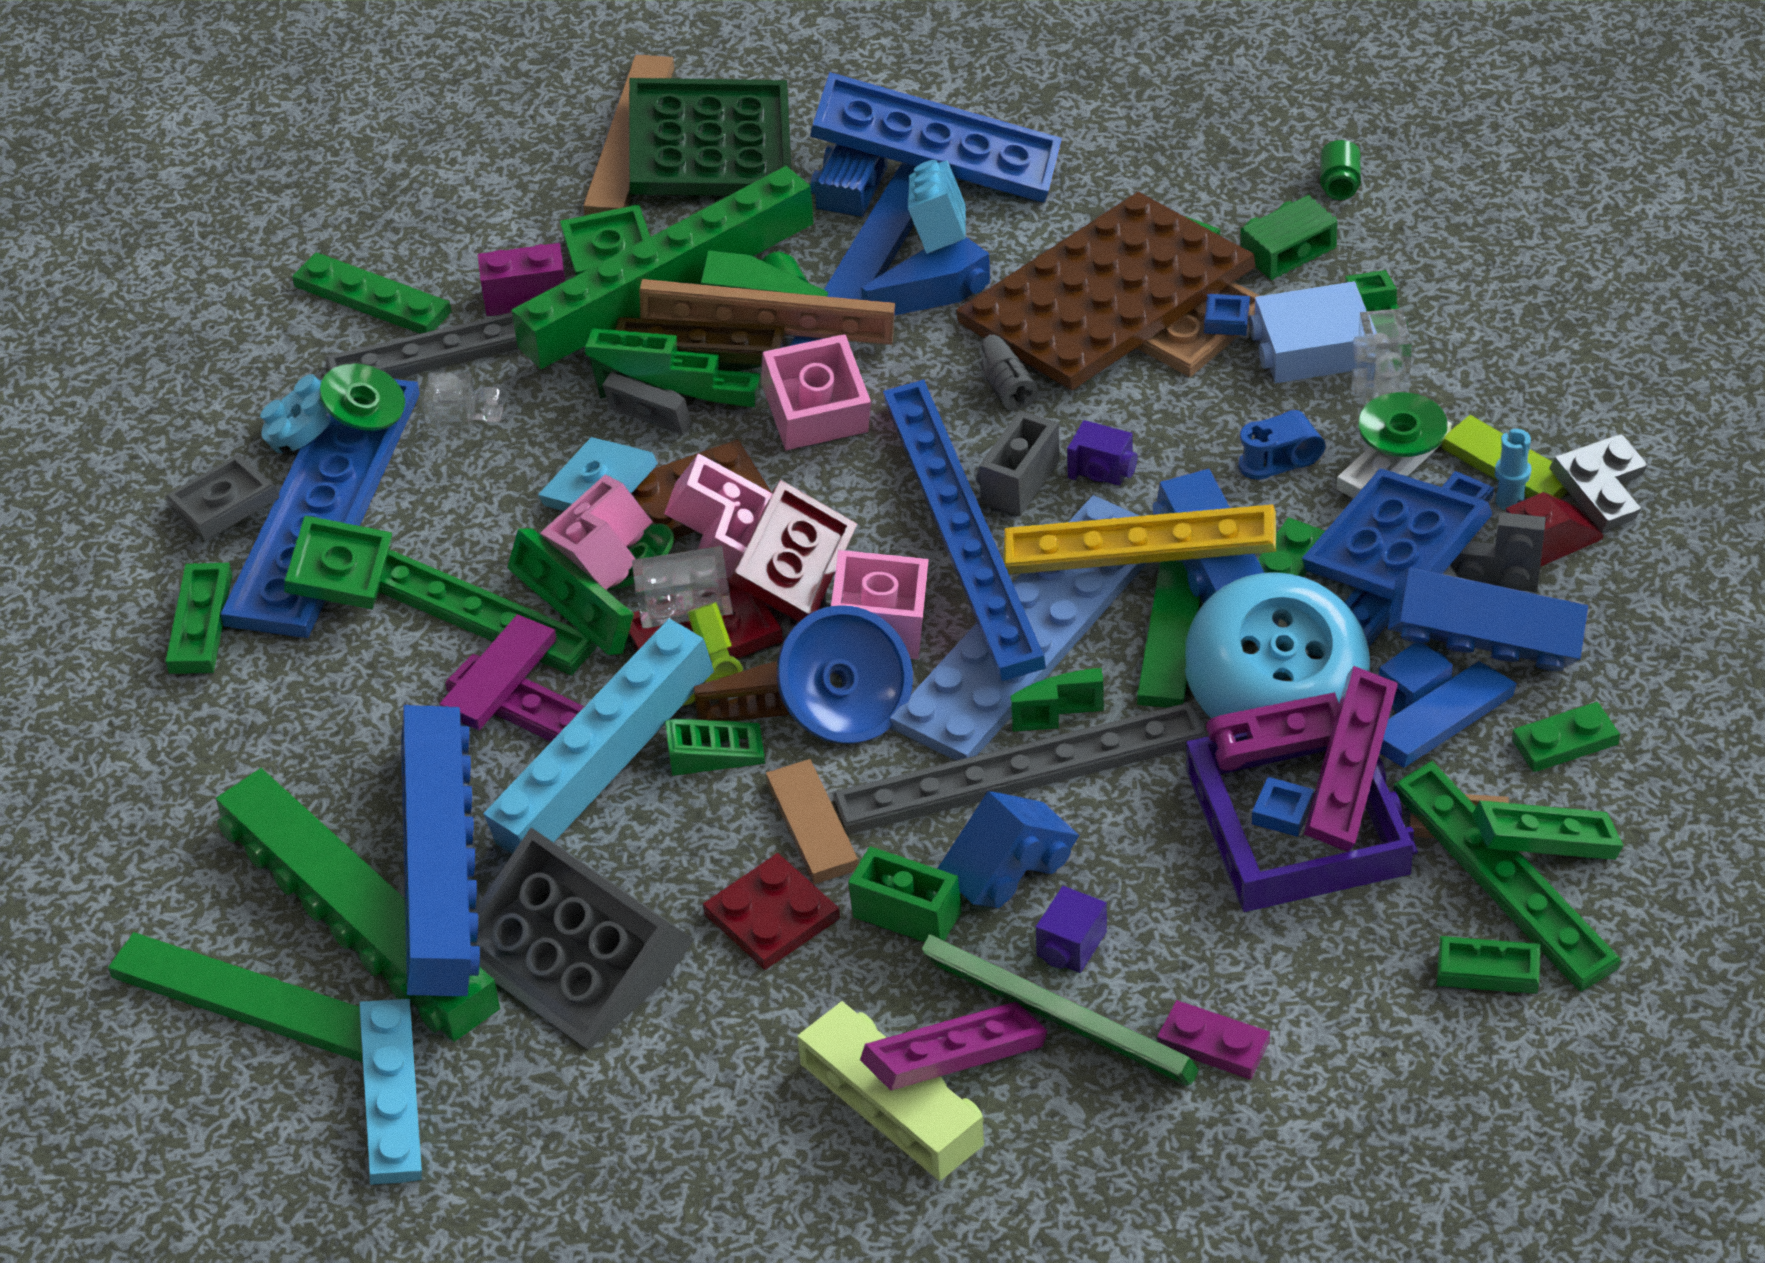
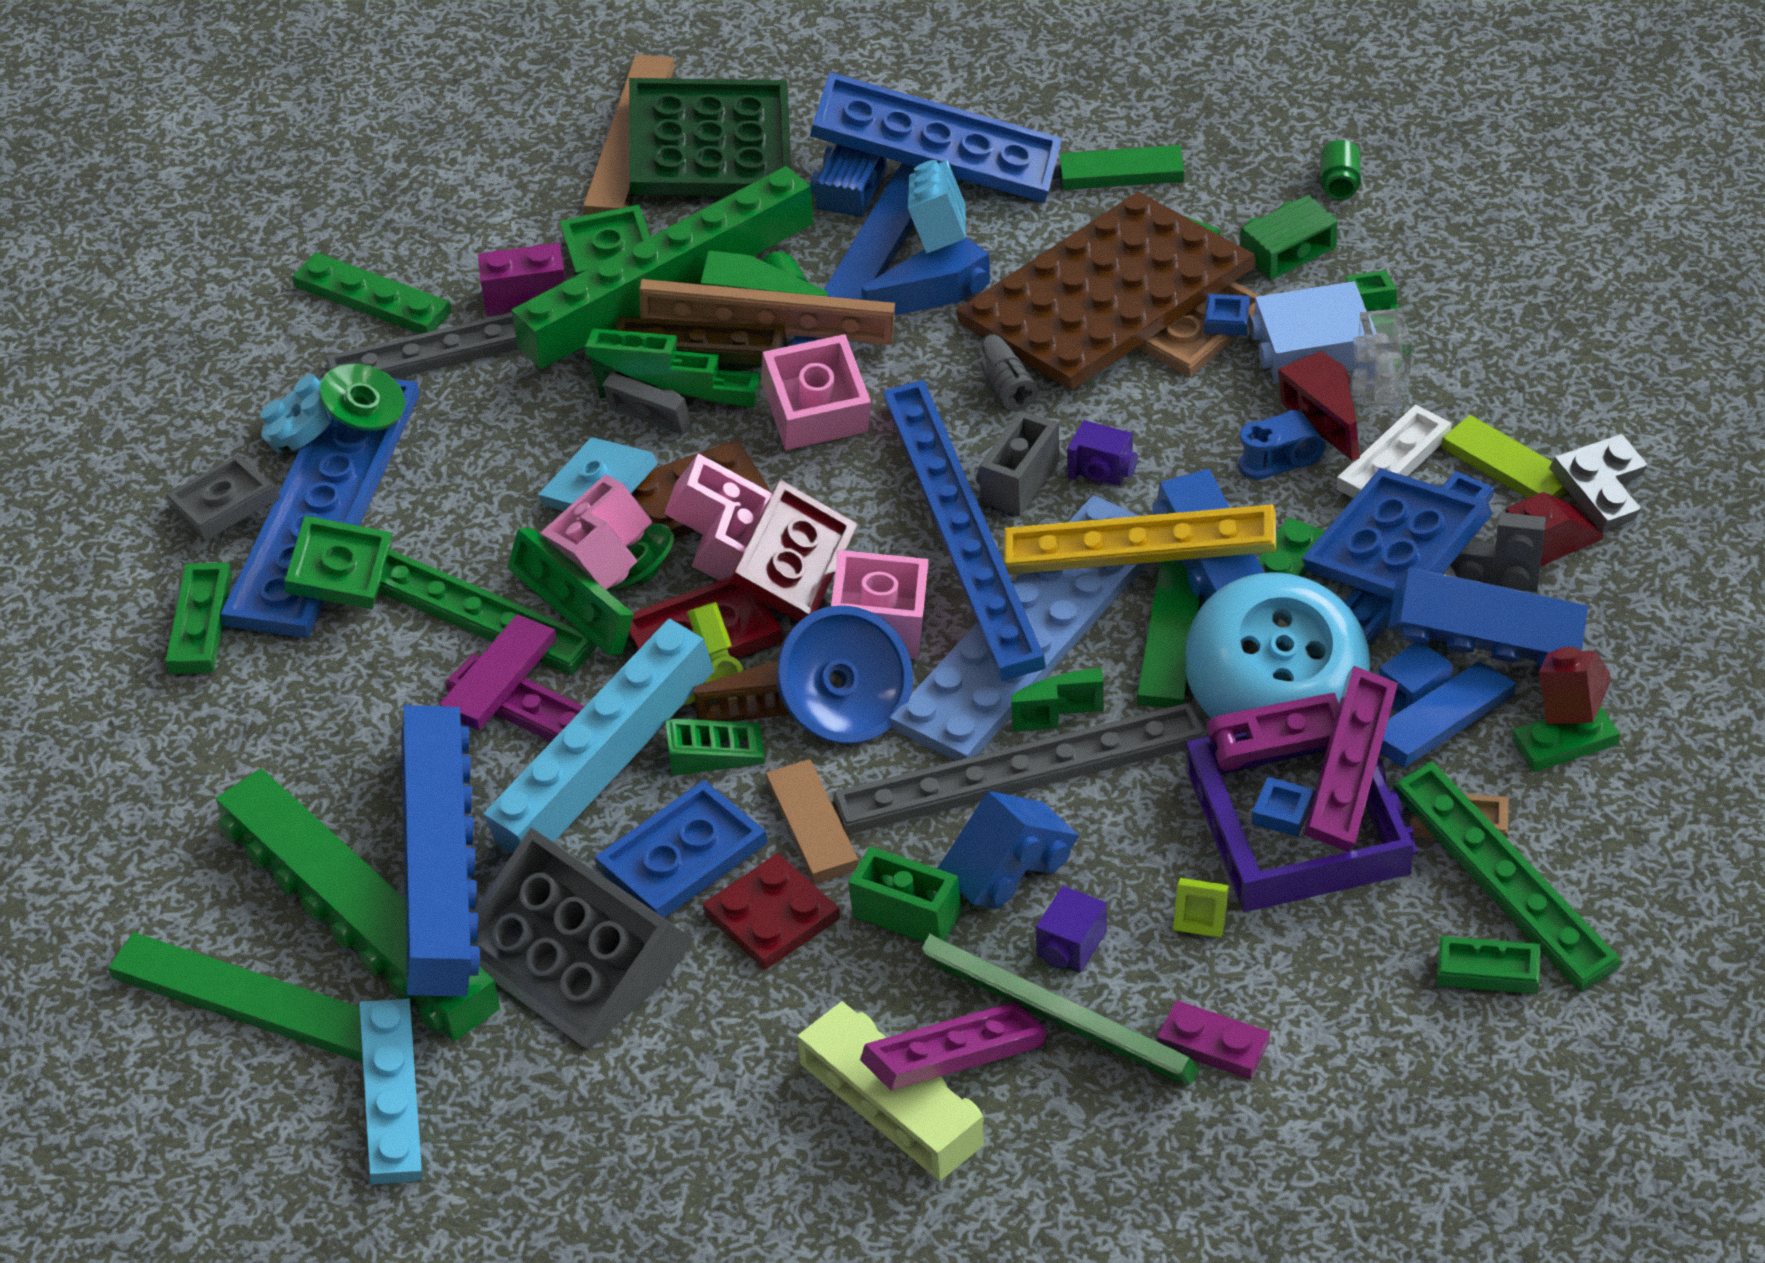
(453, 407): clear brick -> none
(679, 583): clear brick -> none
(681, 849): none -> blue plate
(1121, 167): none -> green tile
(1200, 907): none -> lime tile
(1322, 393): none -> dark red slope
(1403, 424): green dish -> none
(1513, 468): medium azure pin -> none
(1547, 830): green plate -> none
(1573, 685): none -> dark red slope

